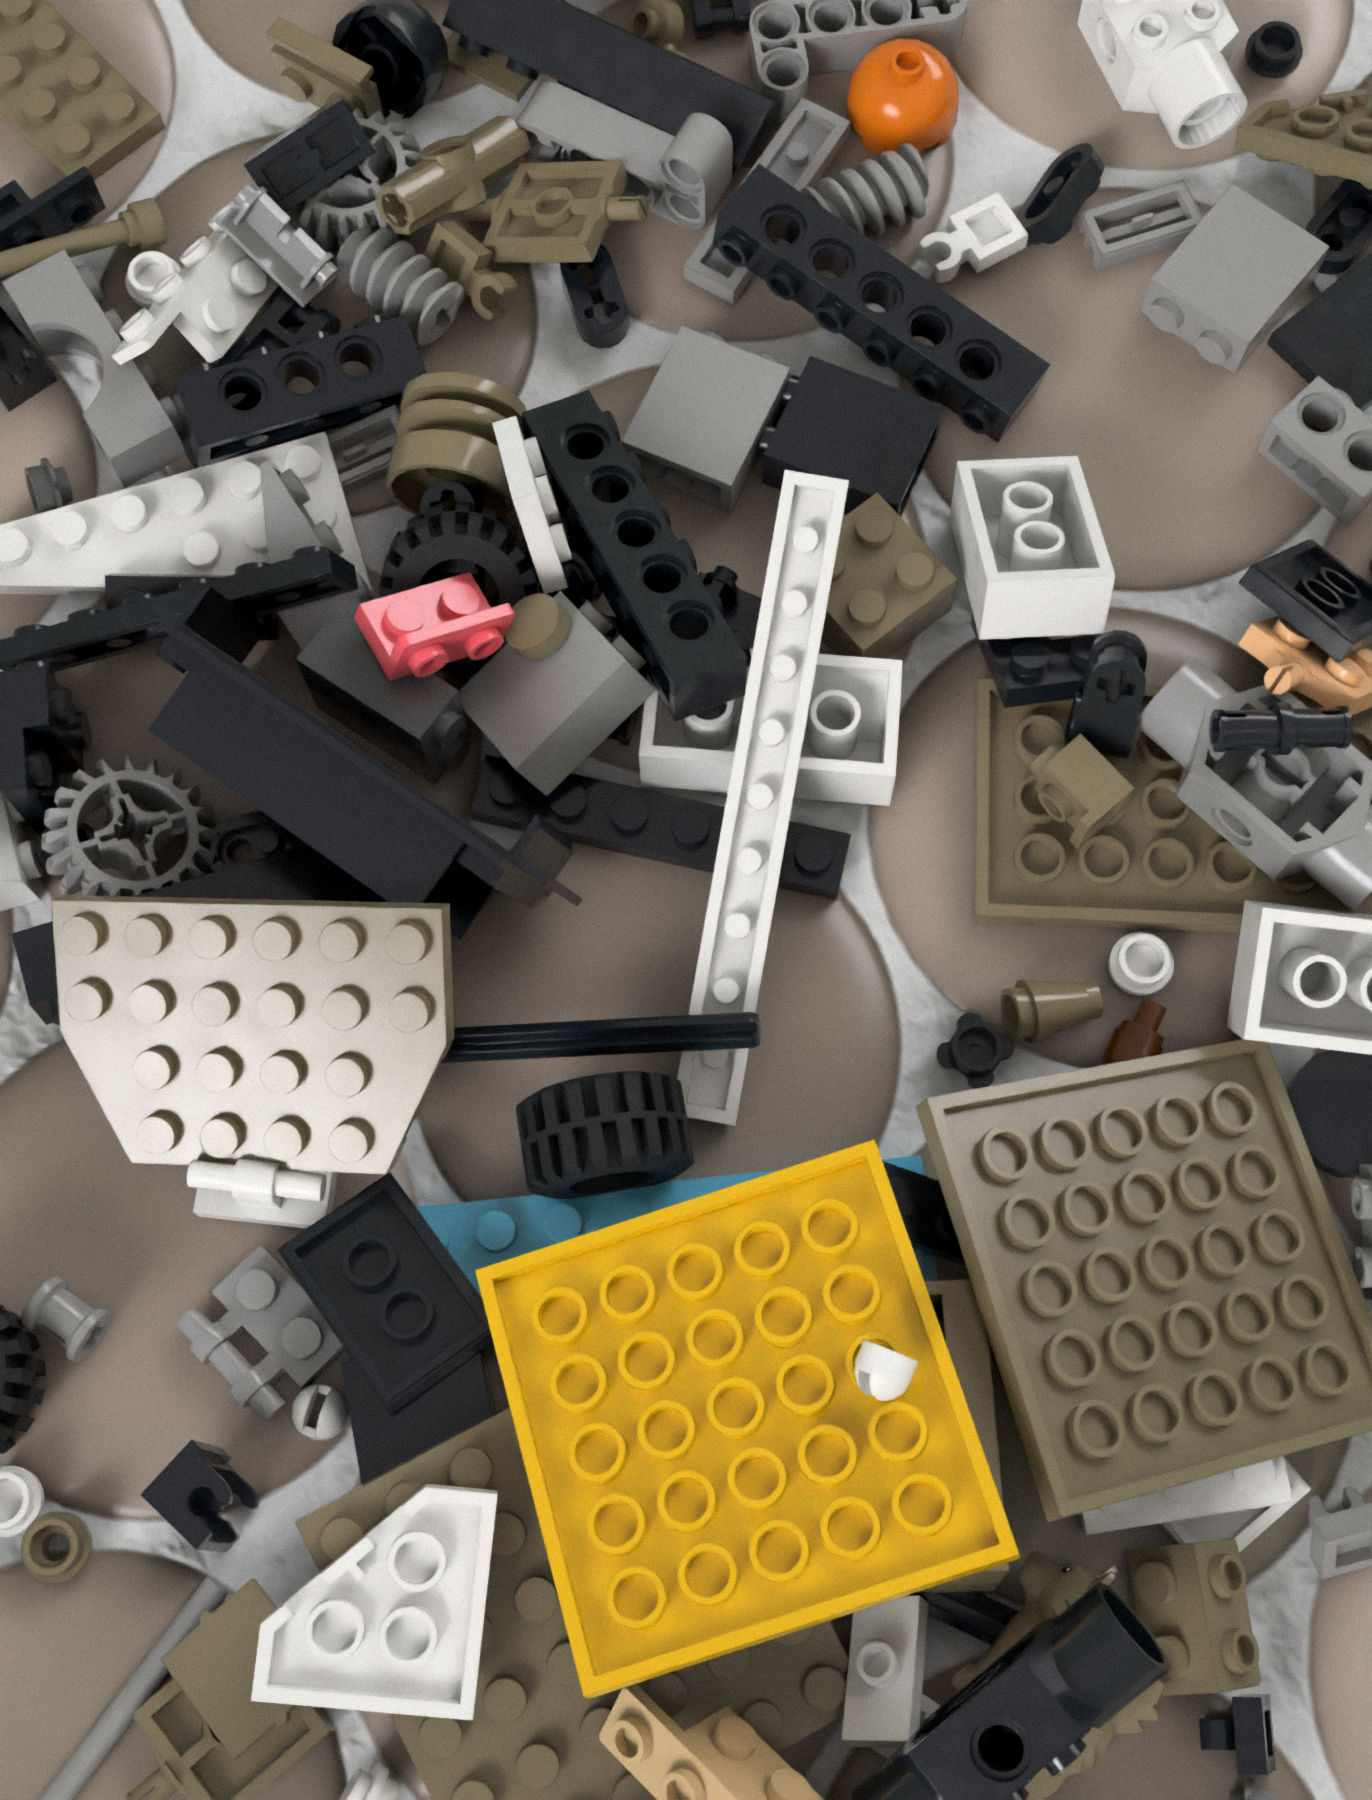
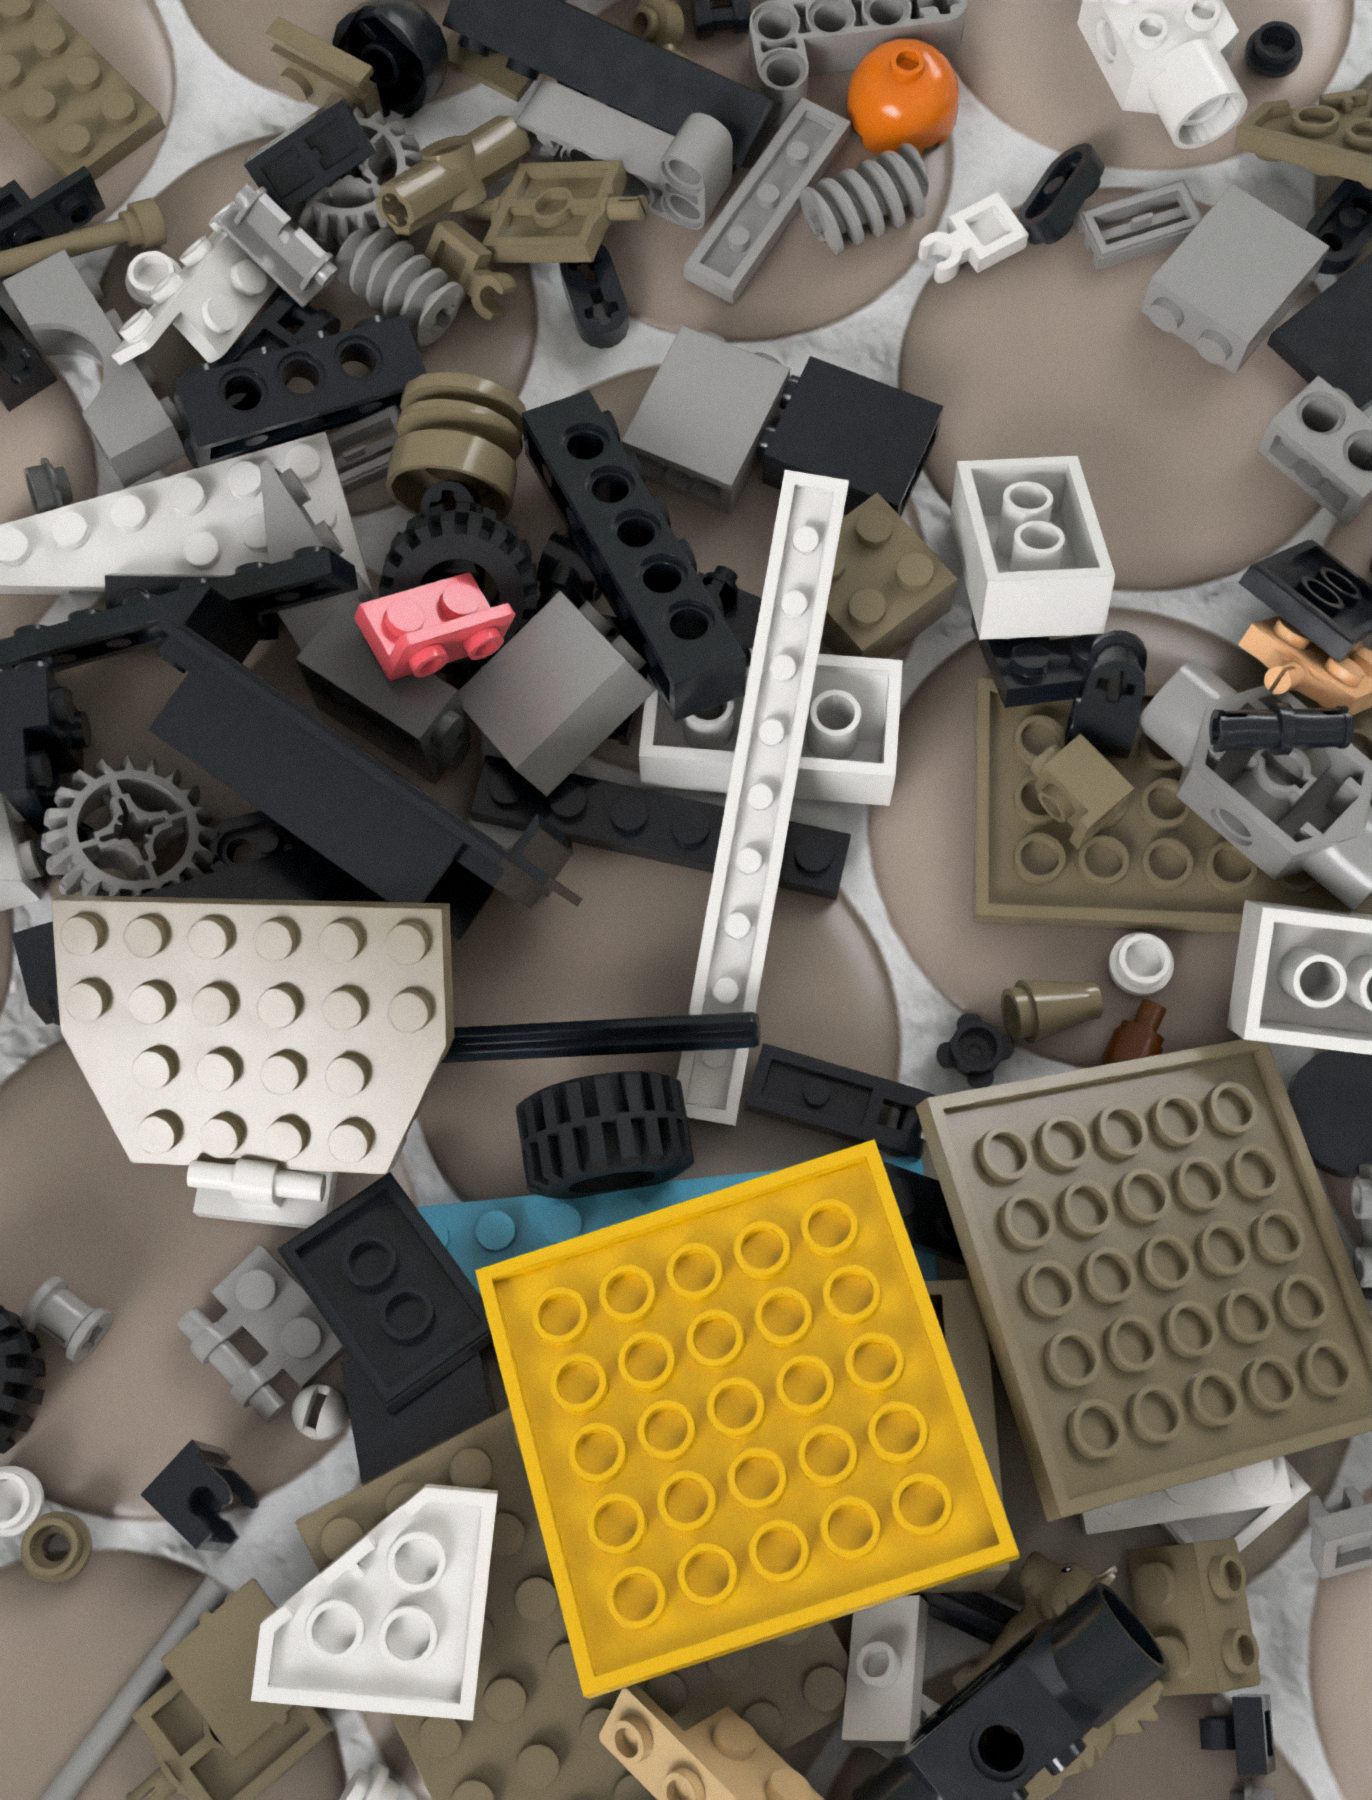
(534, 503): white plate -> none
(538, 627): dark tan tile -> none
(835, 1100): none -> black plate
(867, 274): black brick -> none
(883, 1371): white hinge -> none

